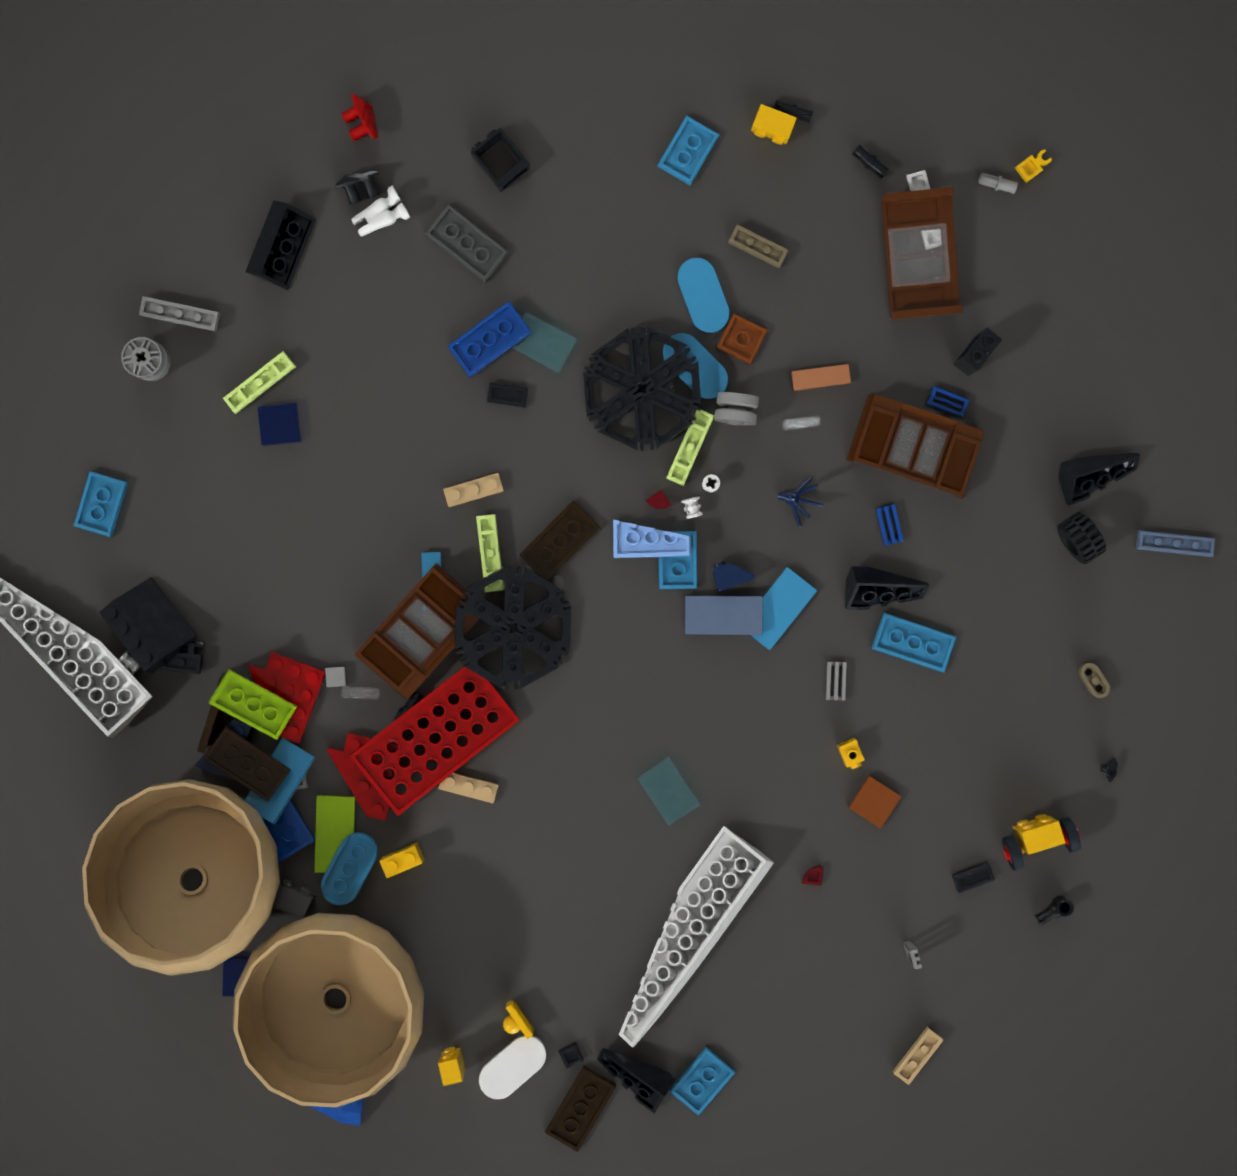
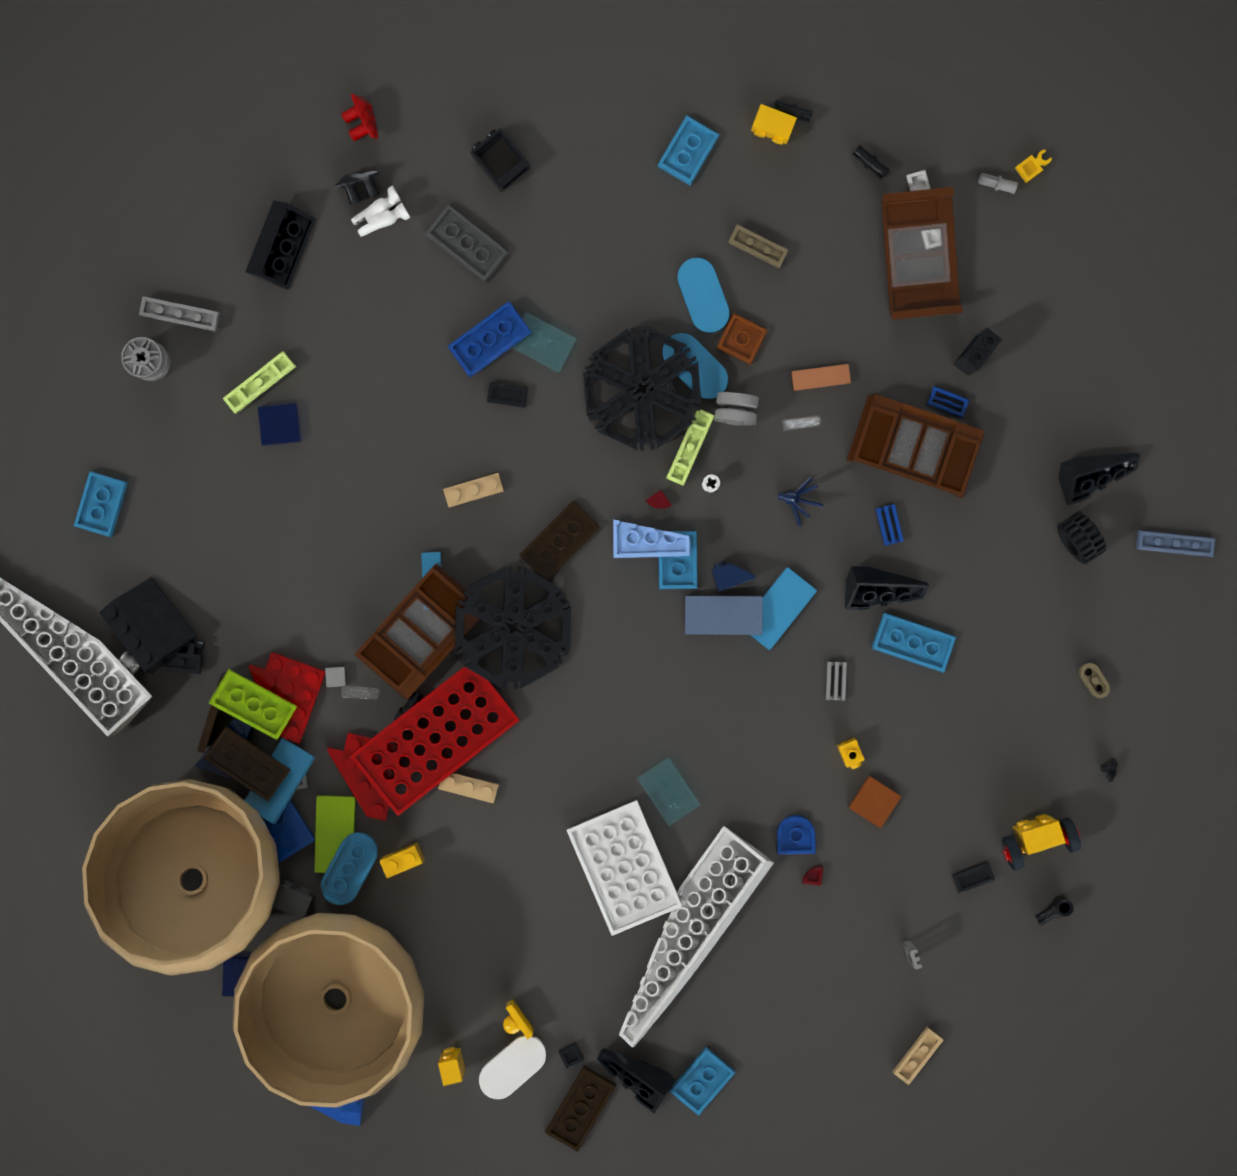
(489, 549): yellowish green plate -> none
(624, 867): none -> white plate
(692, 507): white bush -> none
(796, 836): none -> blue tile

